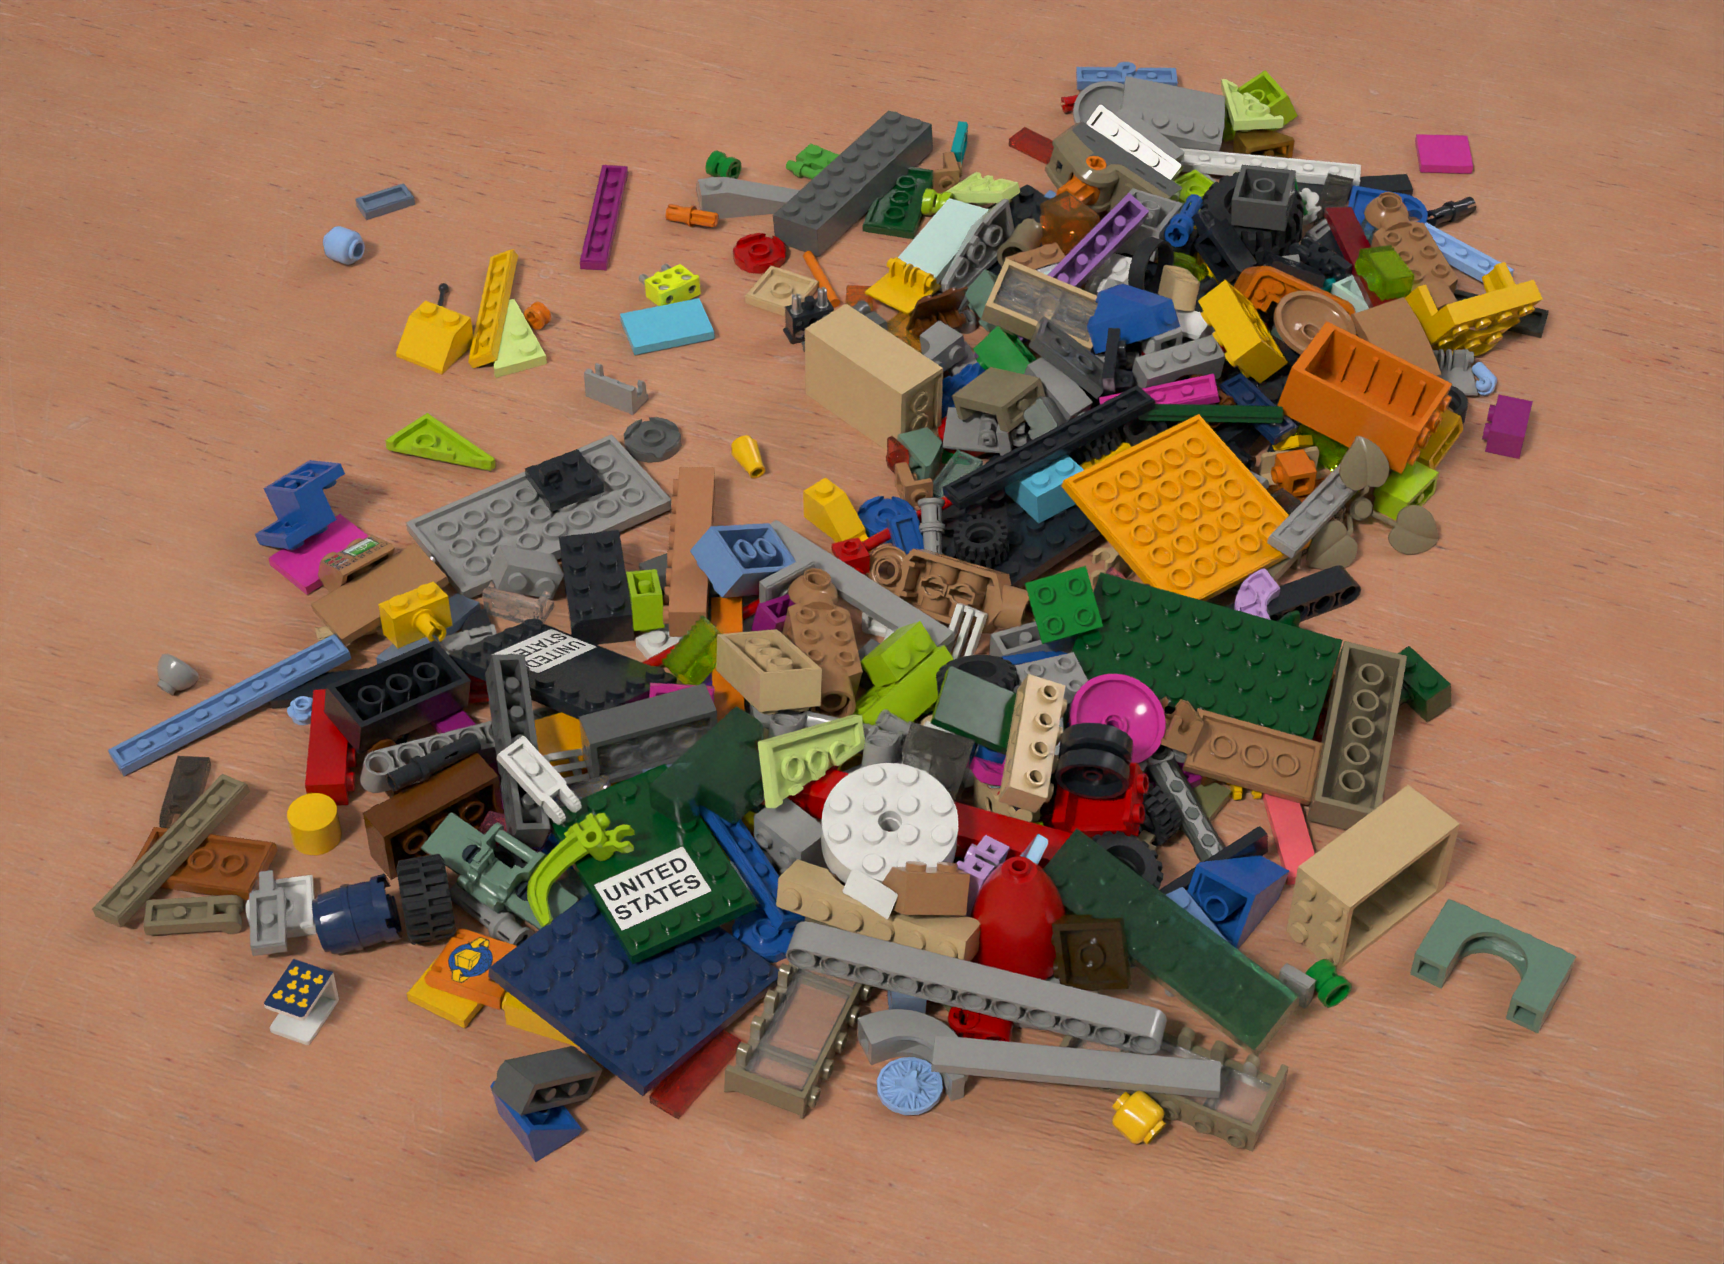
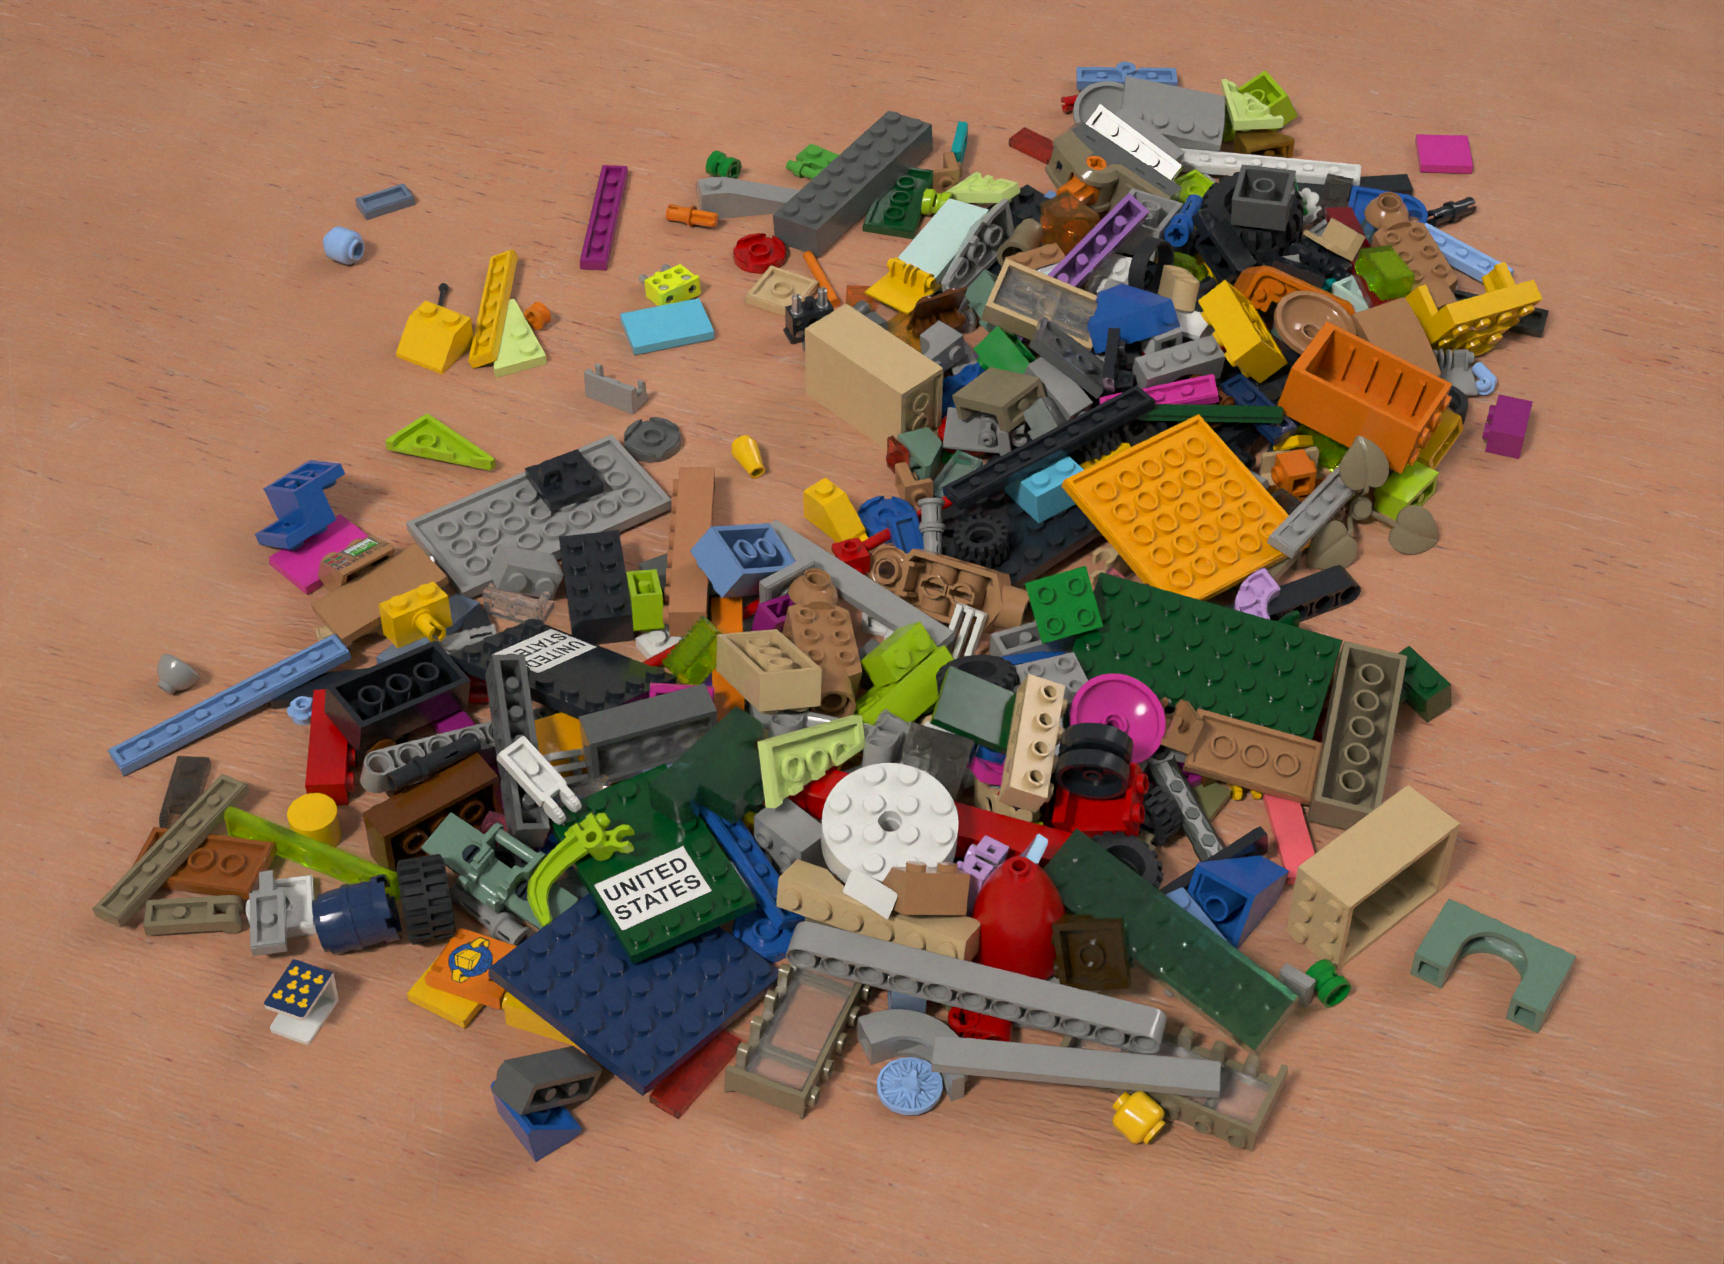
(307, 851): none -> clear neon green tile
(1339, 239): none -> tan panel

